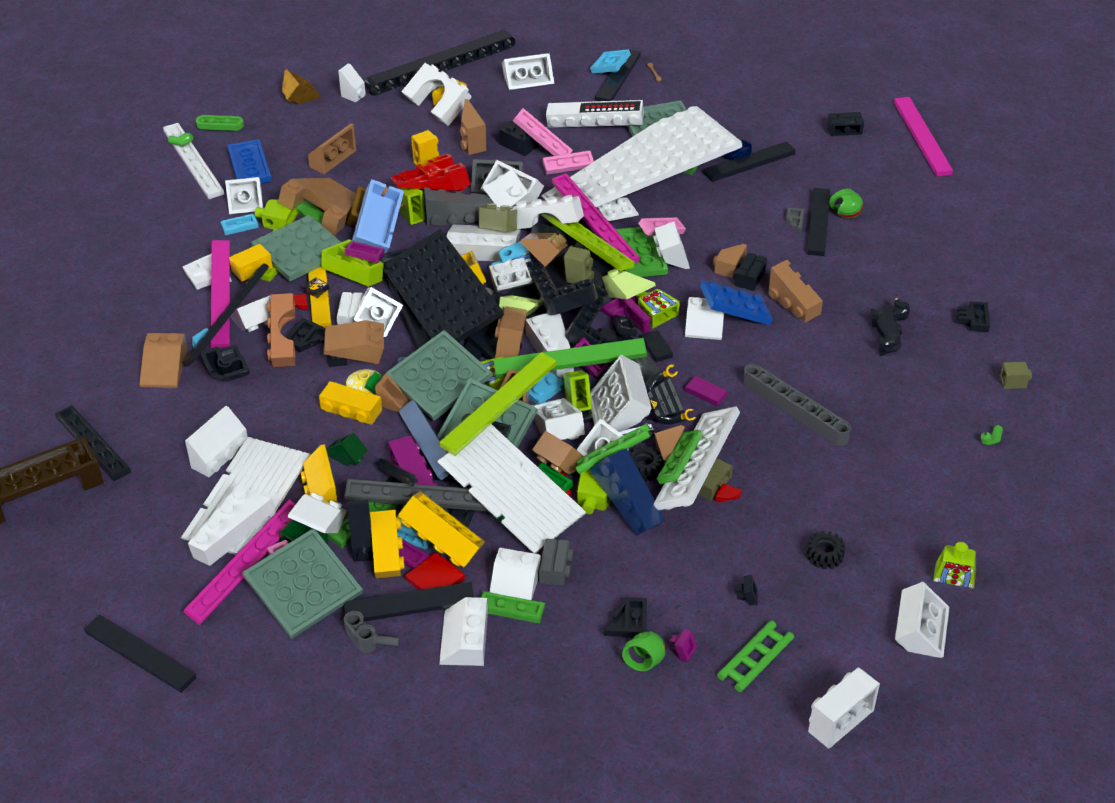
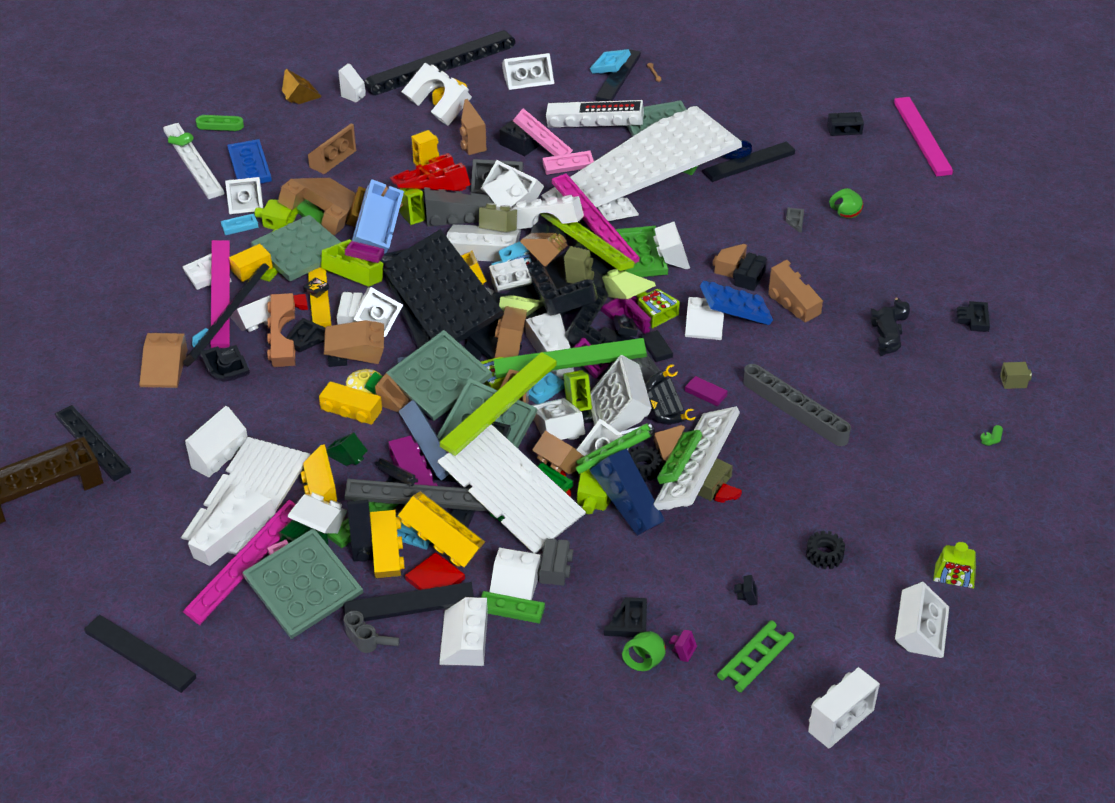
(412, 555): magenta tile -> none
(649, 224): bright pink plate -> none
(819, 222): black tile -> none

